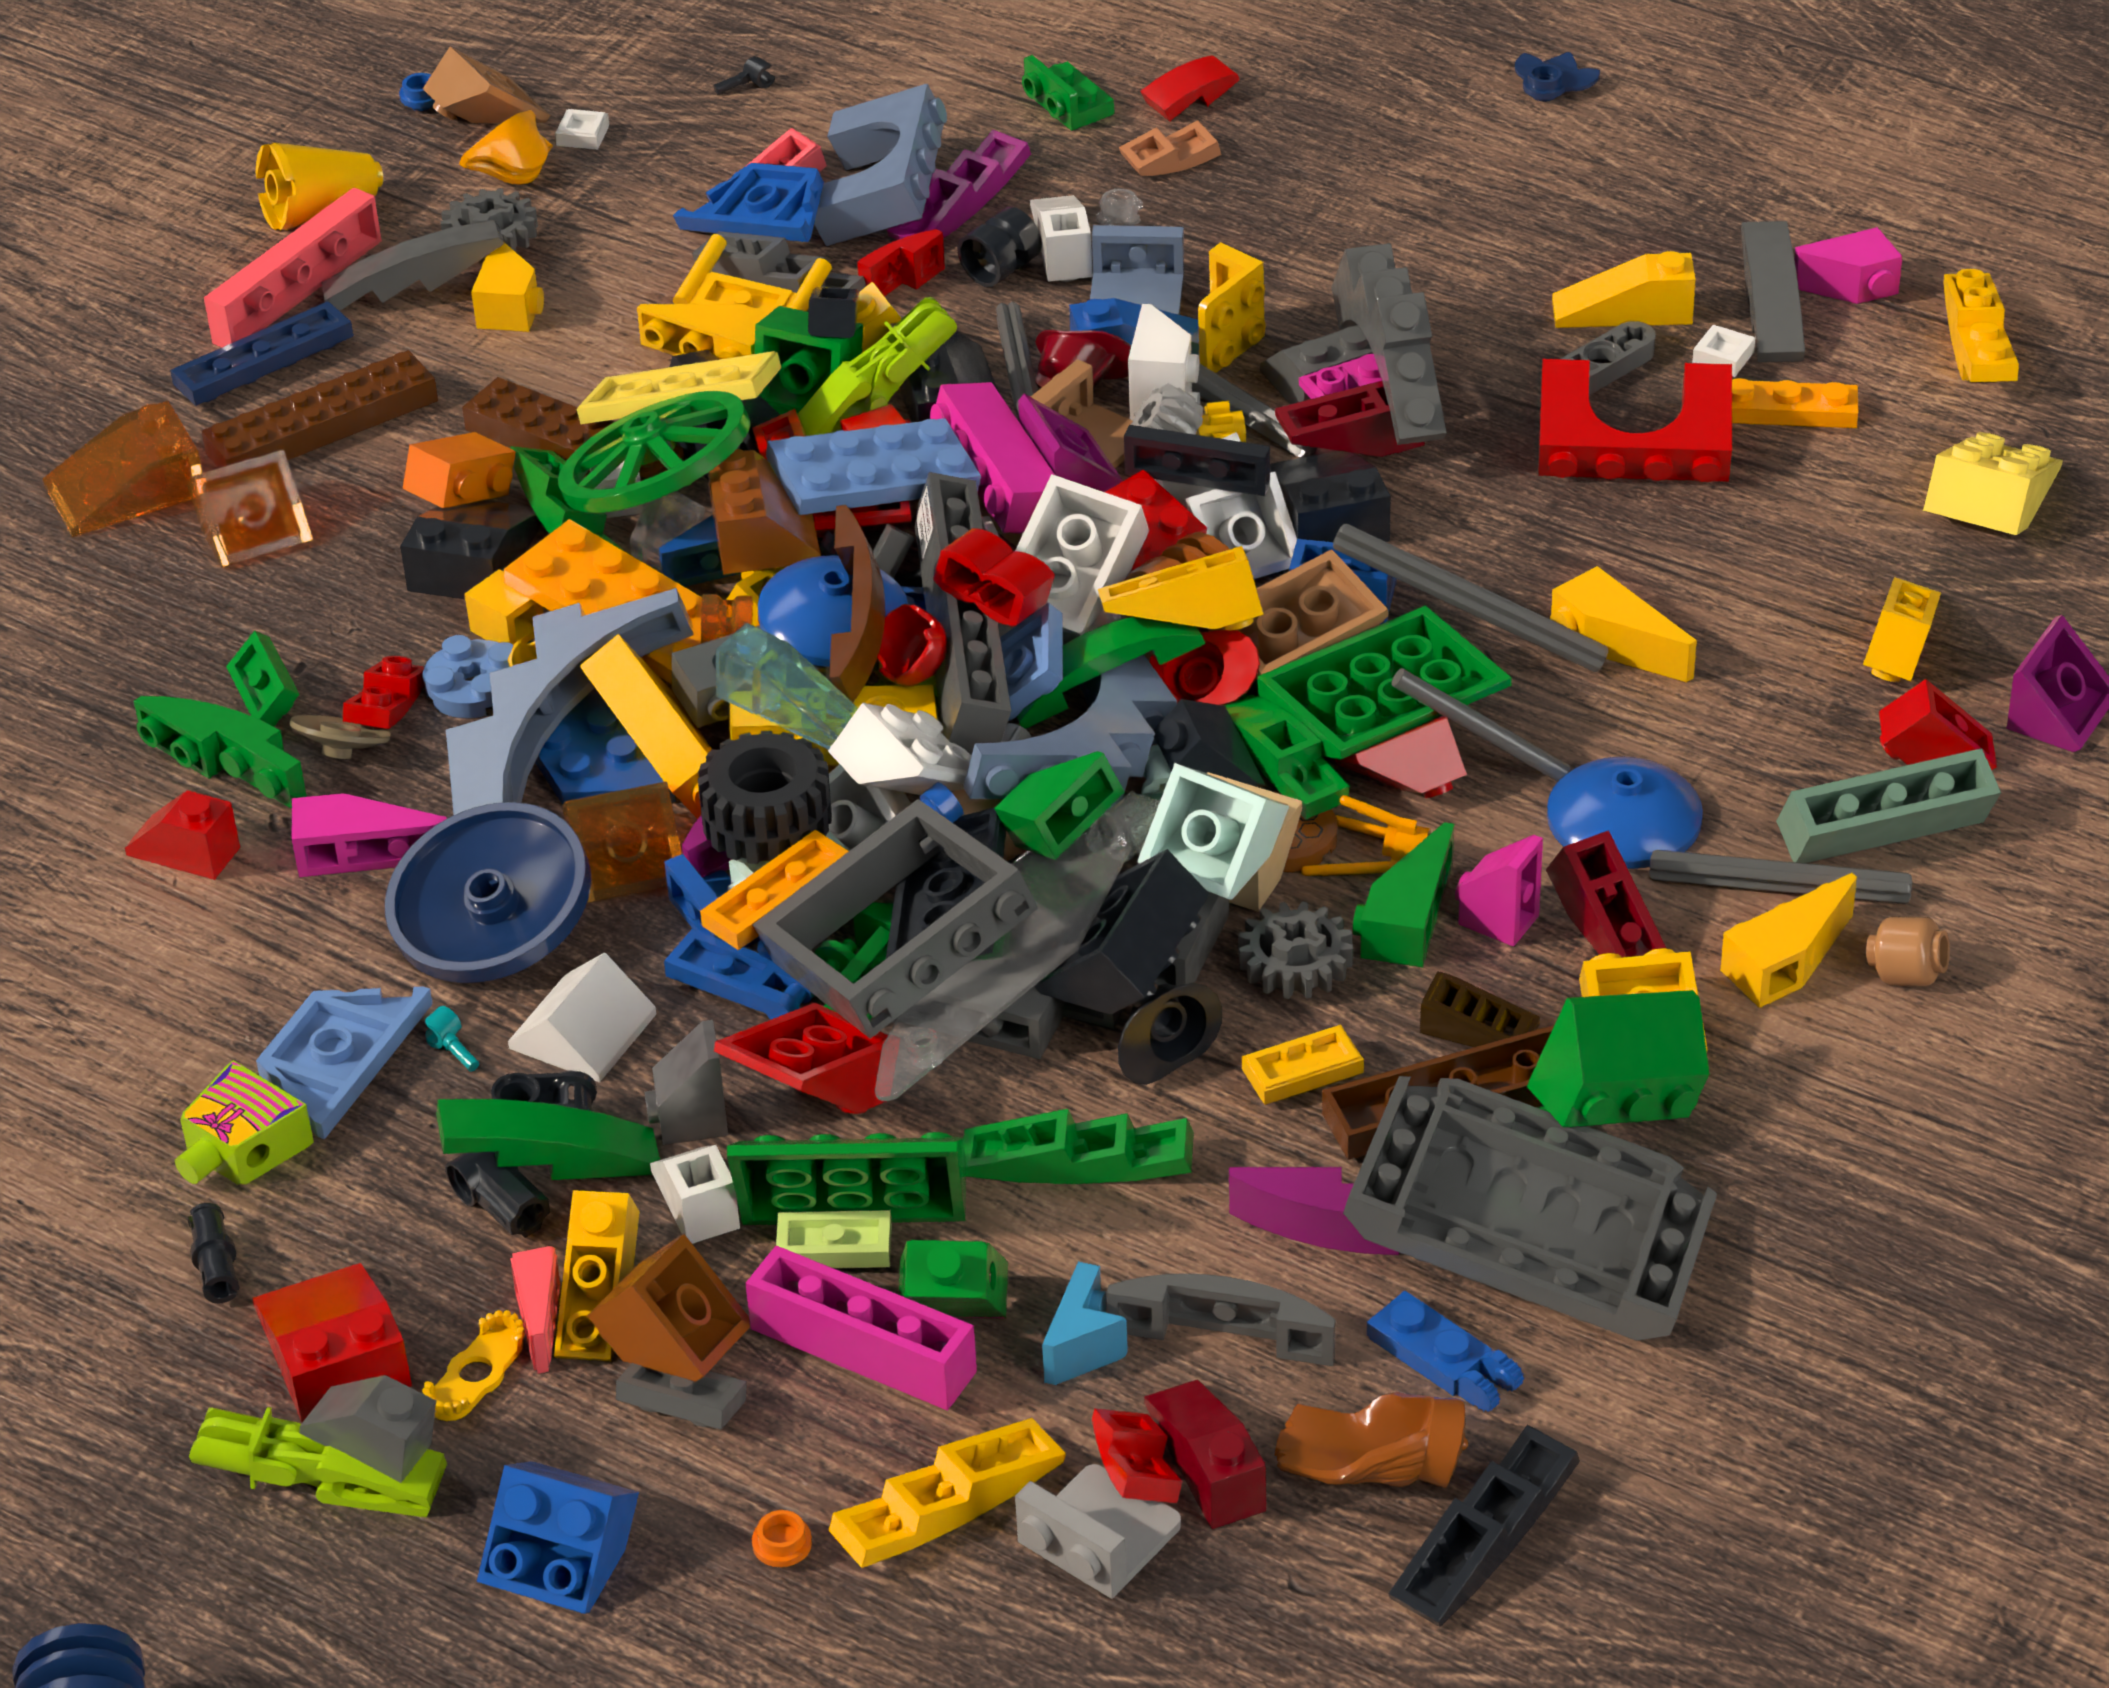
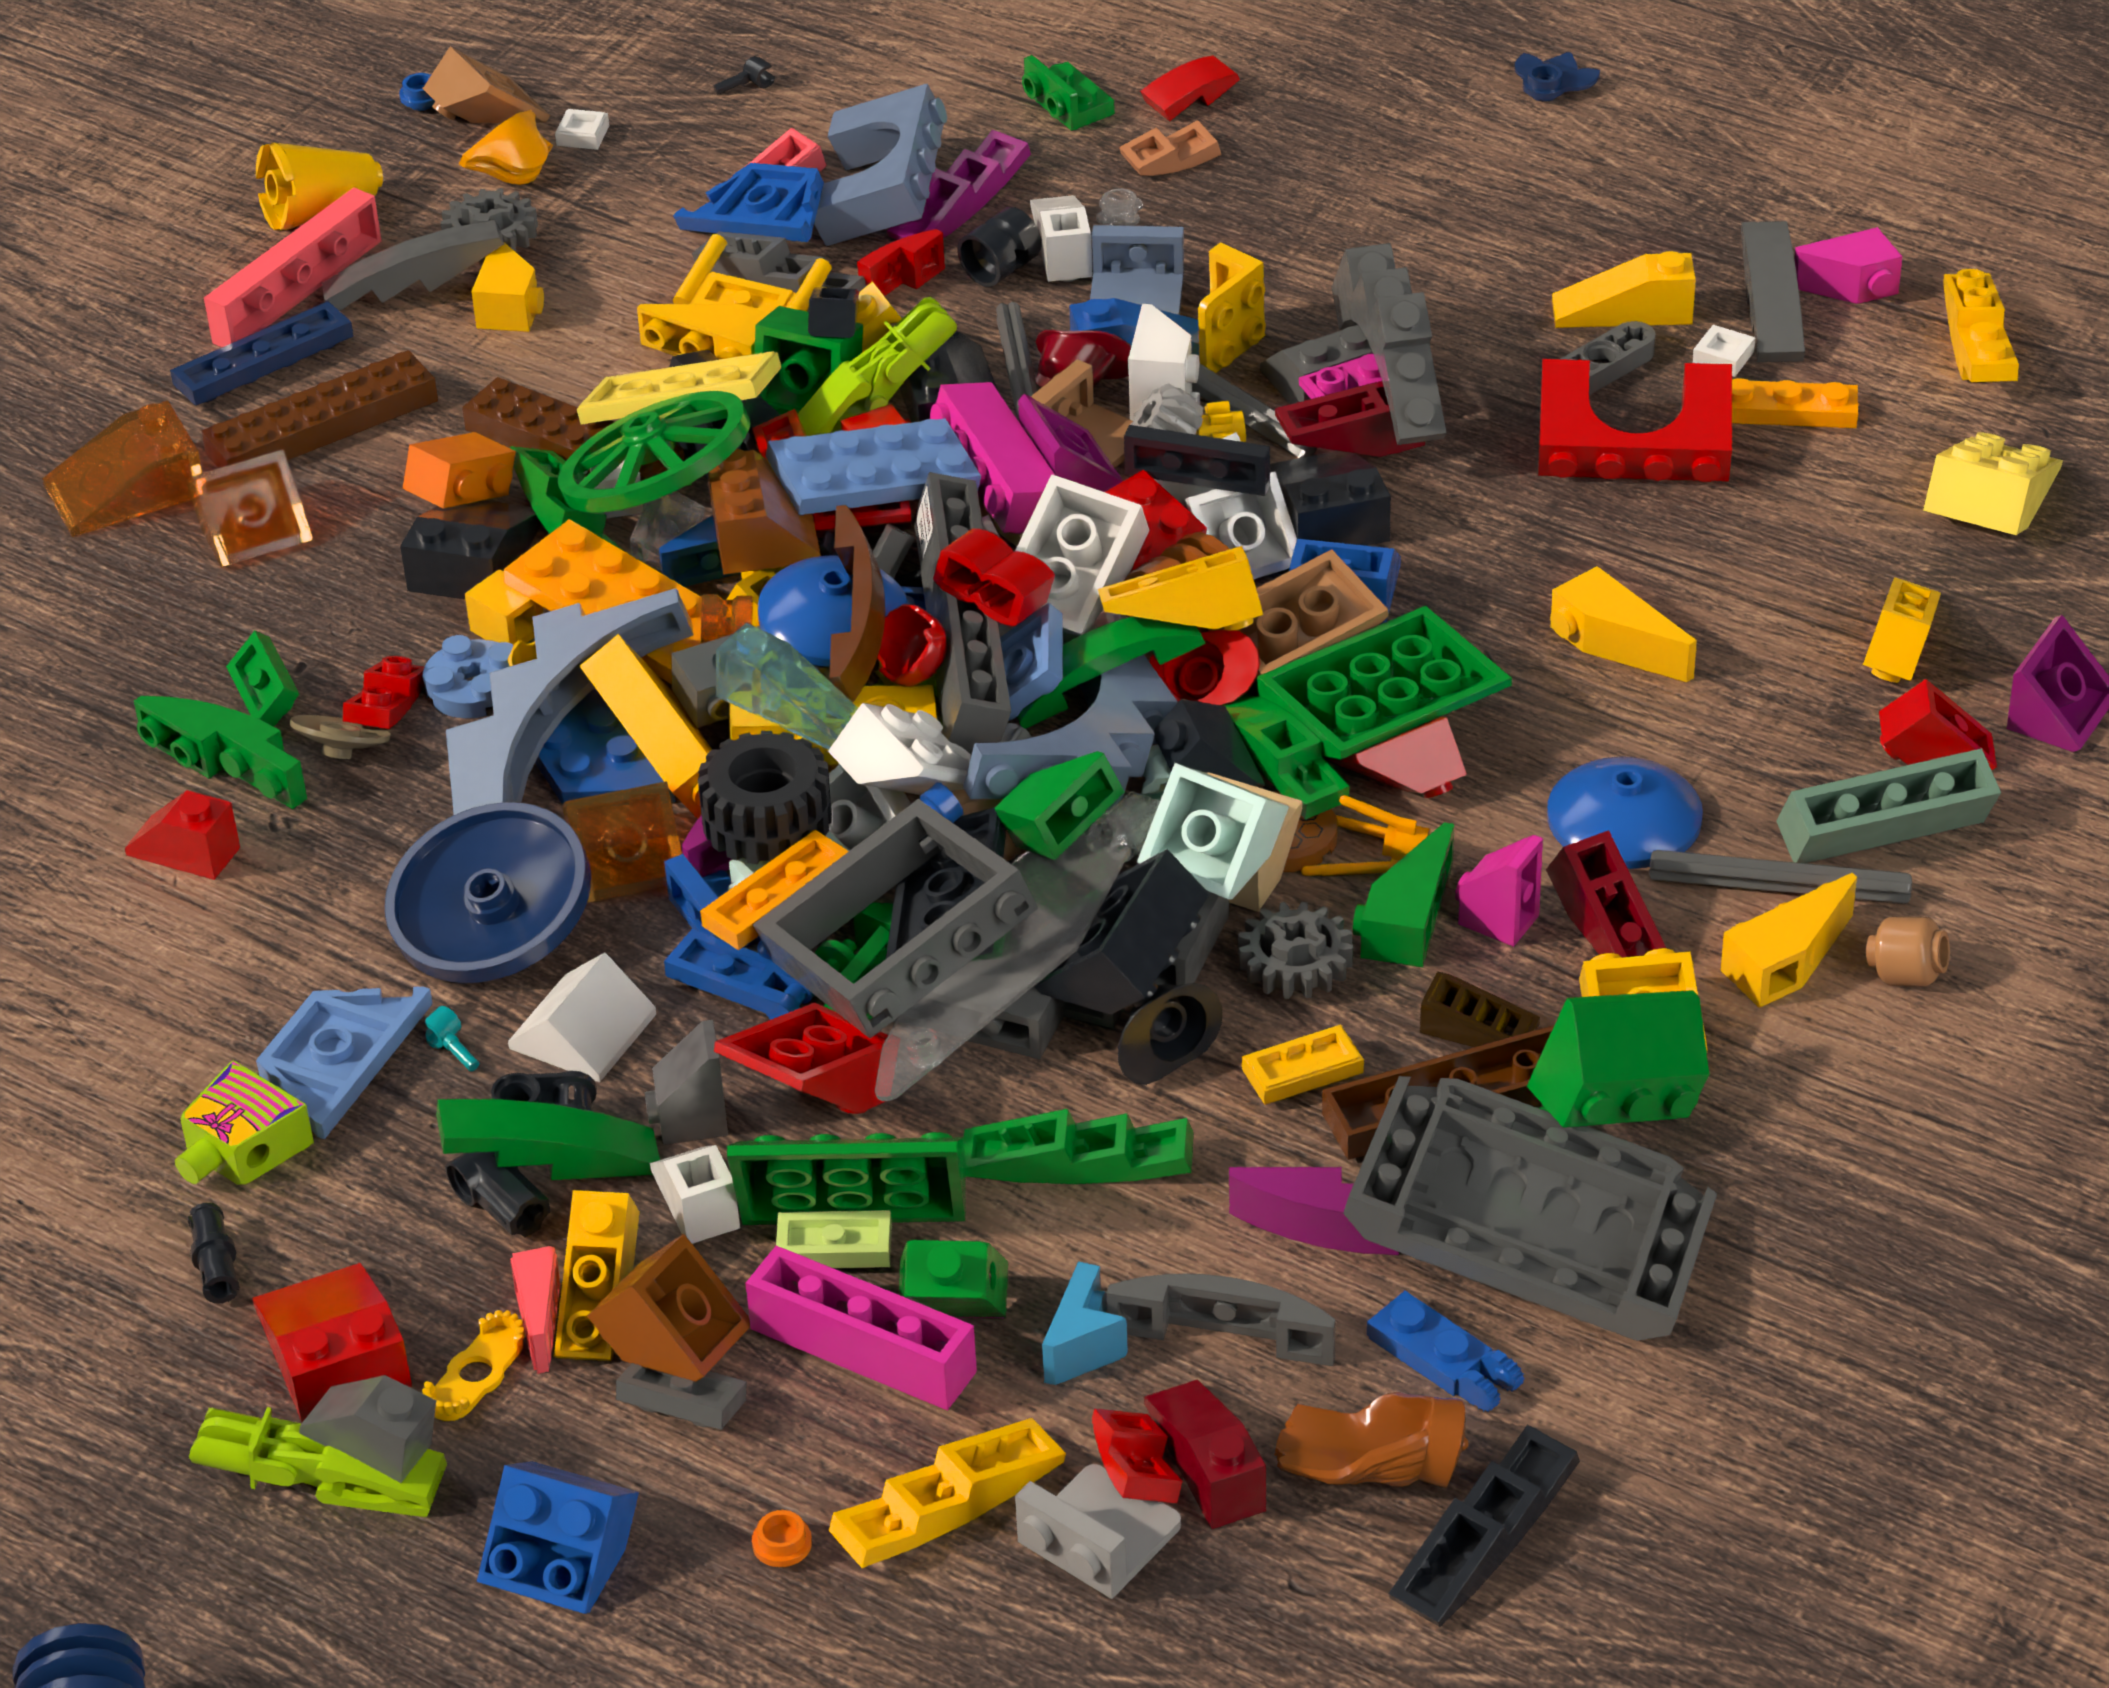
(353, 833): dark pink slope -> none
(1470, 597): dark grey axle -> none
(1480, 725): dark grey bar -> none

